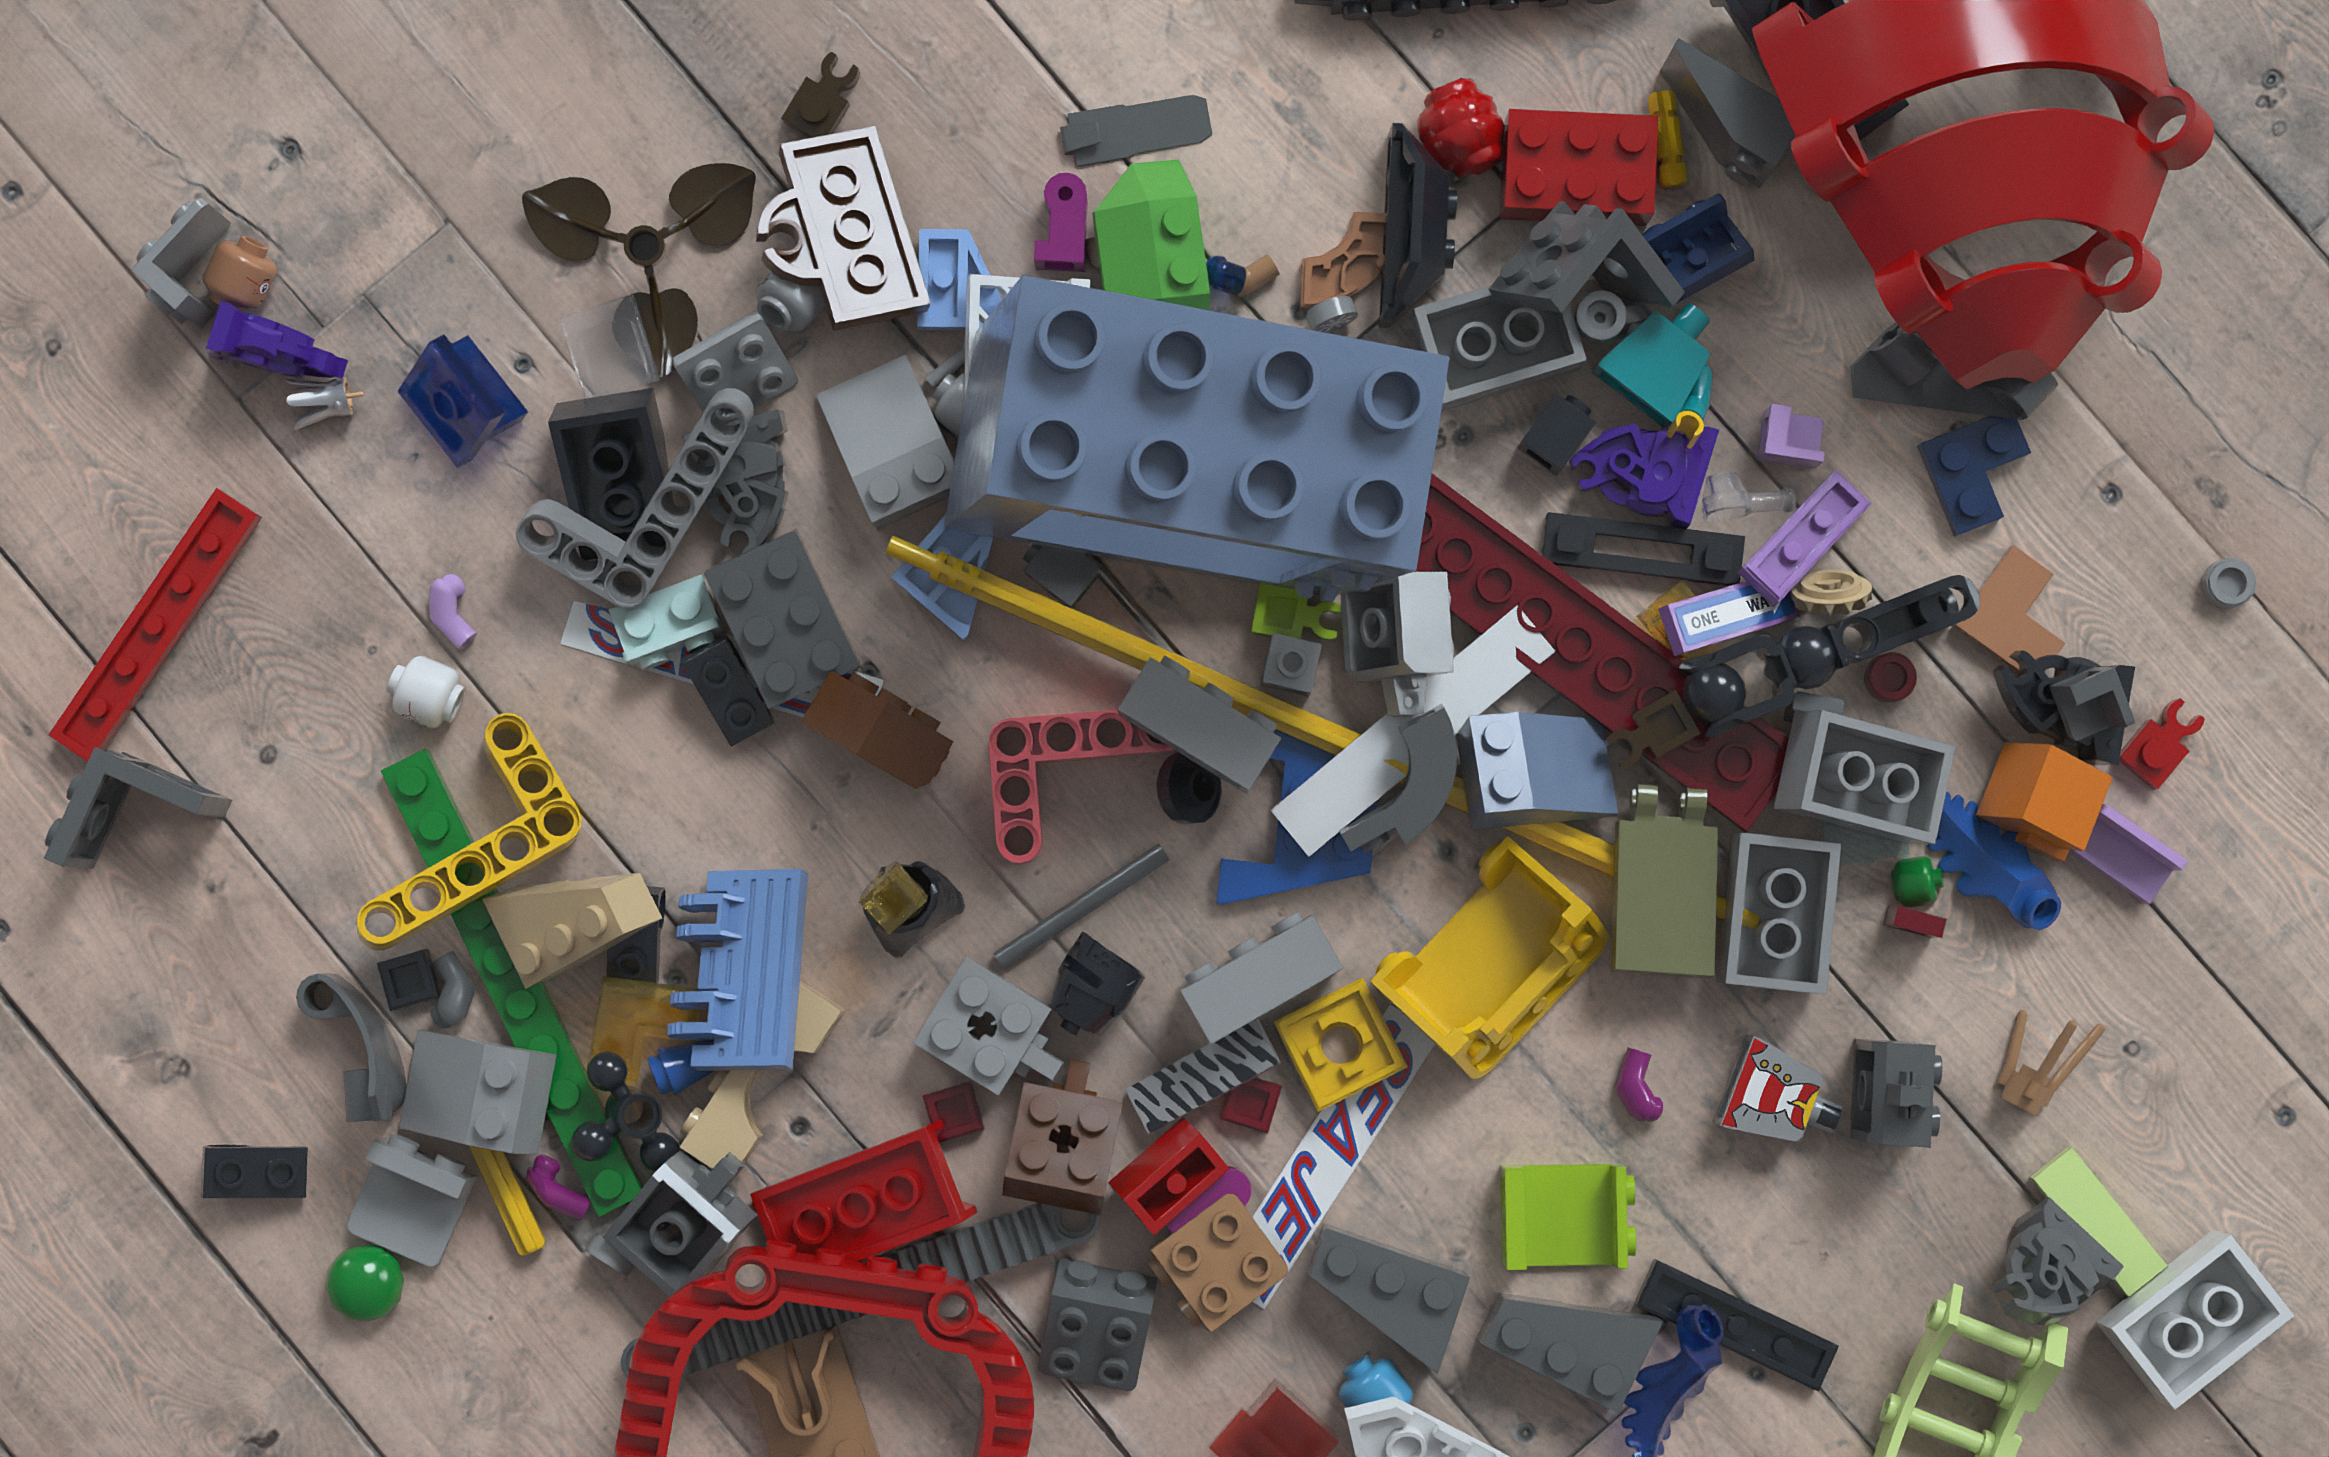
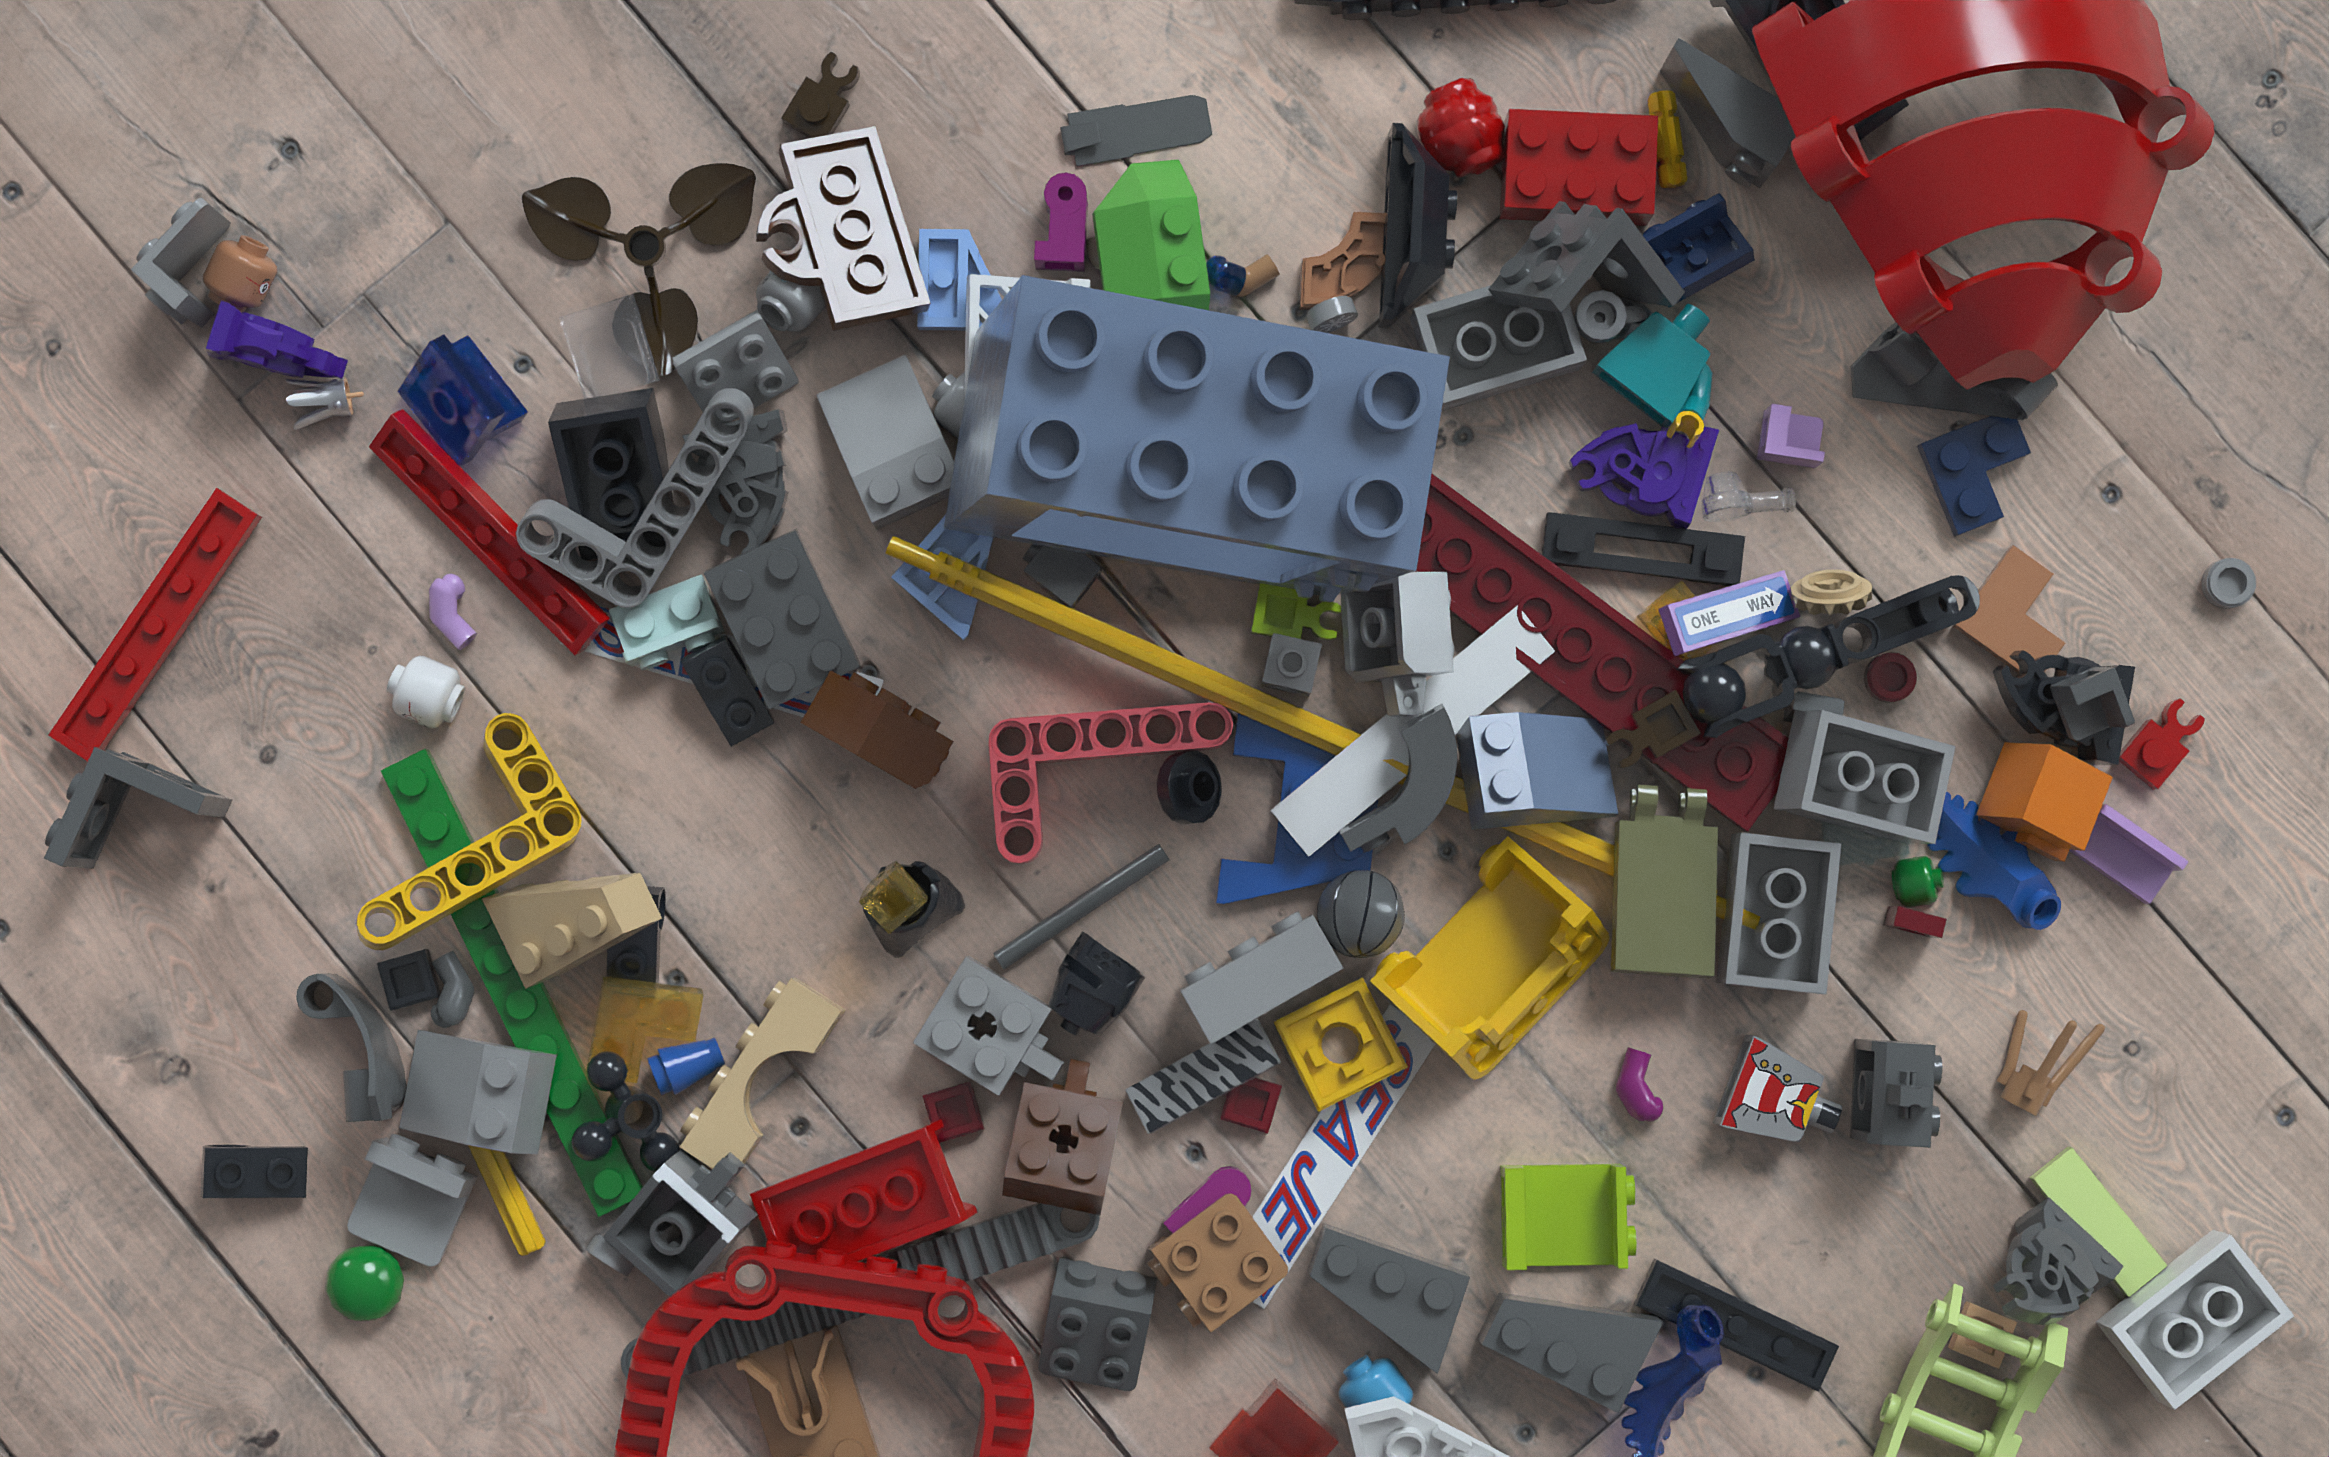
(486, 531): none -> red plate
(551, 1193): magenta arm -> none
(754, 975): medium blue hinge -> none
(948, 367): light grey piece -> none
(1168, 1175): red brick -> none
(1200, 723): light grey brick -> none
(1361, 913): none -> dark grey piece
(1557, 433): black brick -> none
(1804, 538): medium lavender tile -> none
(1975, 1349): none -> light nougat plate

